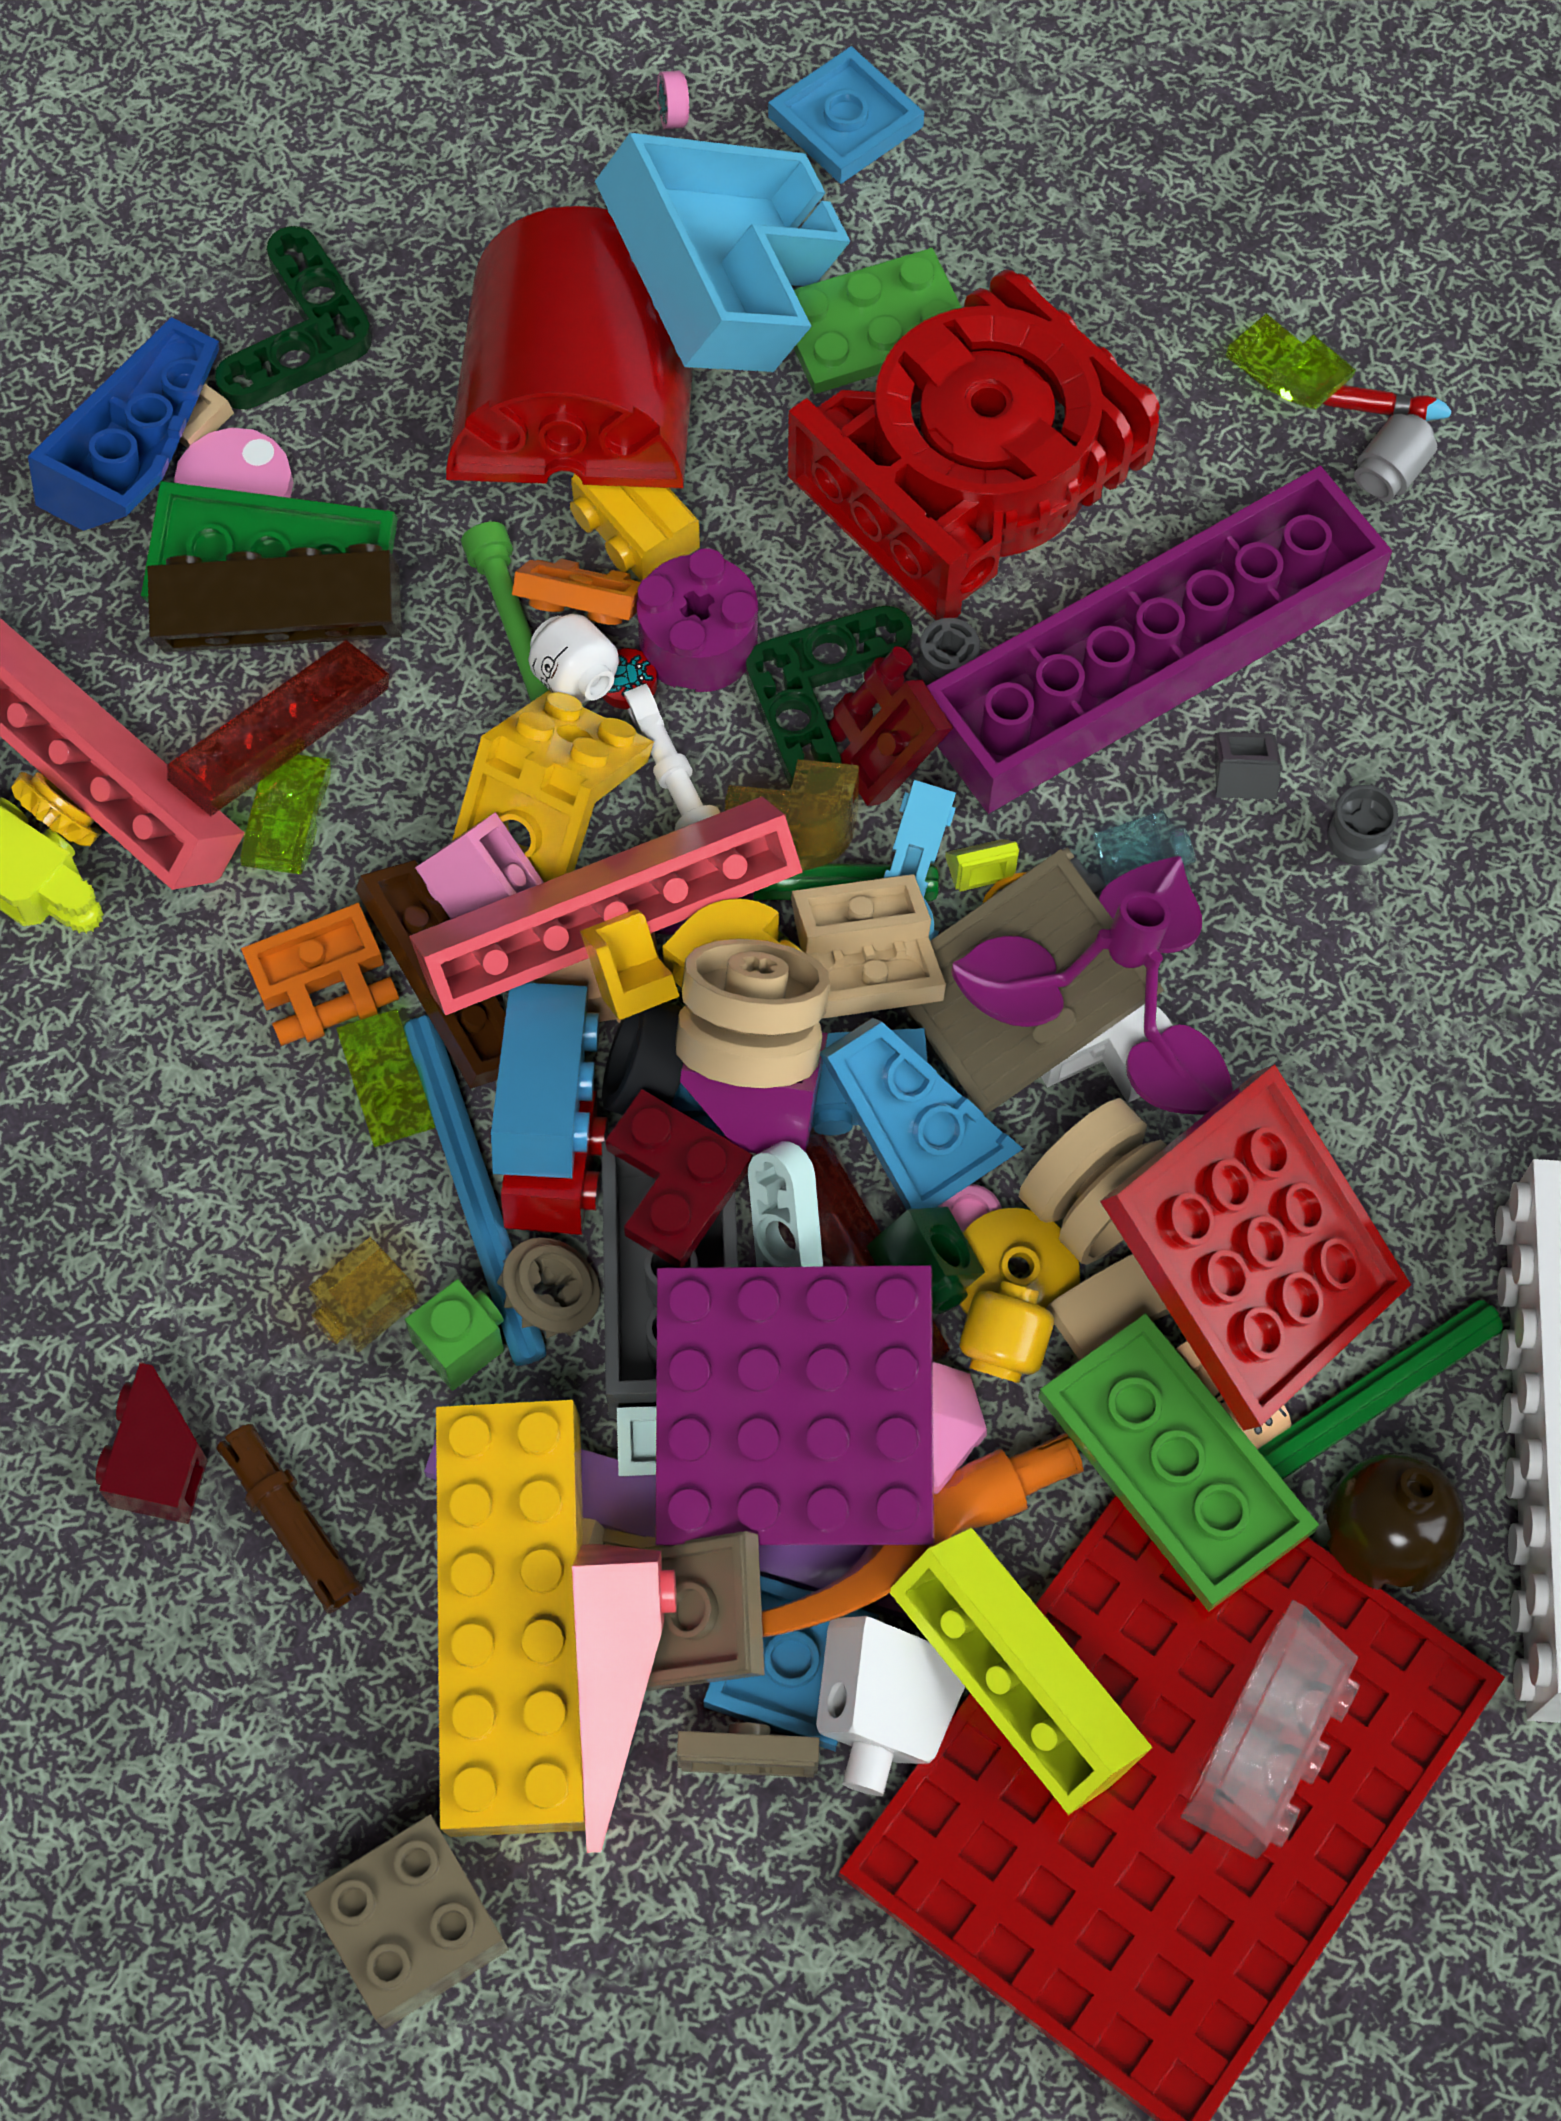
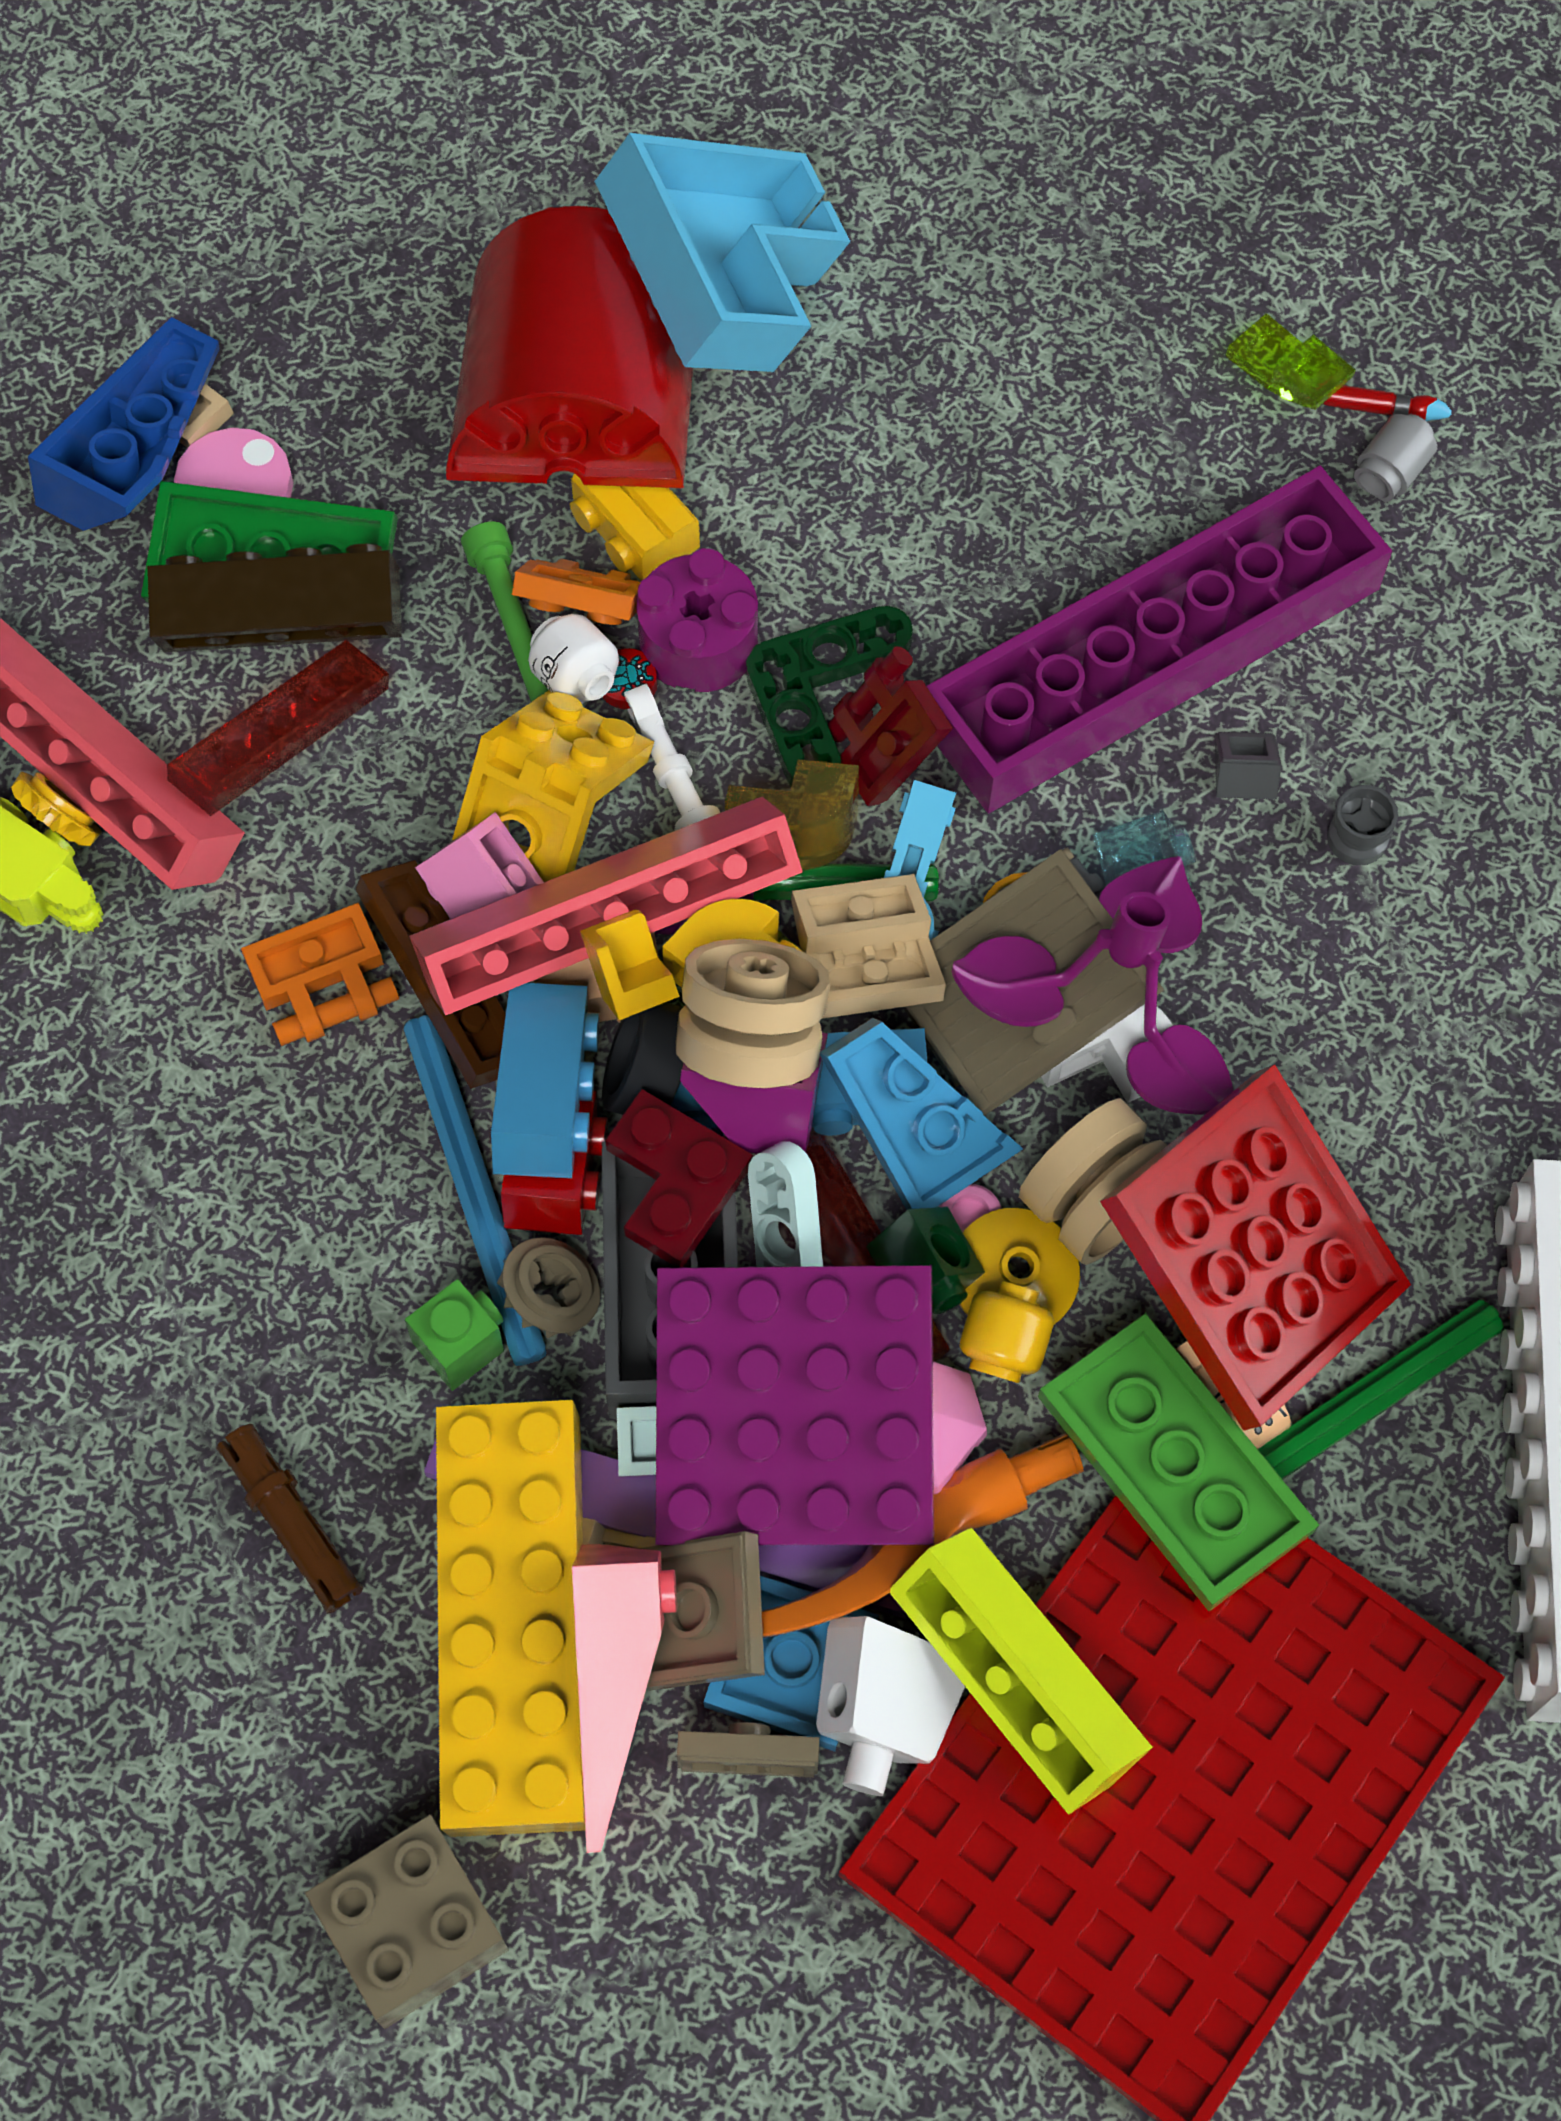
(155, 1457): dark red slope -> none
(284, 815): clear neon green slope -> none
(313, 335): dark green beam -> none
(361, 1296): clear yellow brick -> none
(385, 1078): clear neon green slope -> none
(673, 99): bright pink tile -> none
(846, 114): dark azure plate -> none
(866, 314): bright green plate -> none
(938, 641): dark grey wheel -> none
(980, 483): red brick -> none
(982, 864): neon yellow slope -> none
(1105, 1306): tan slope -> none
(1274, 1735): clear slope -> none
(1395, 1521): dark brown cylinder -> none

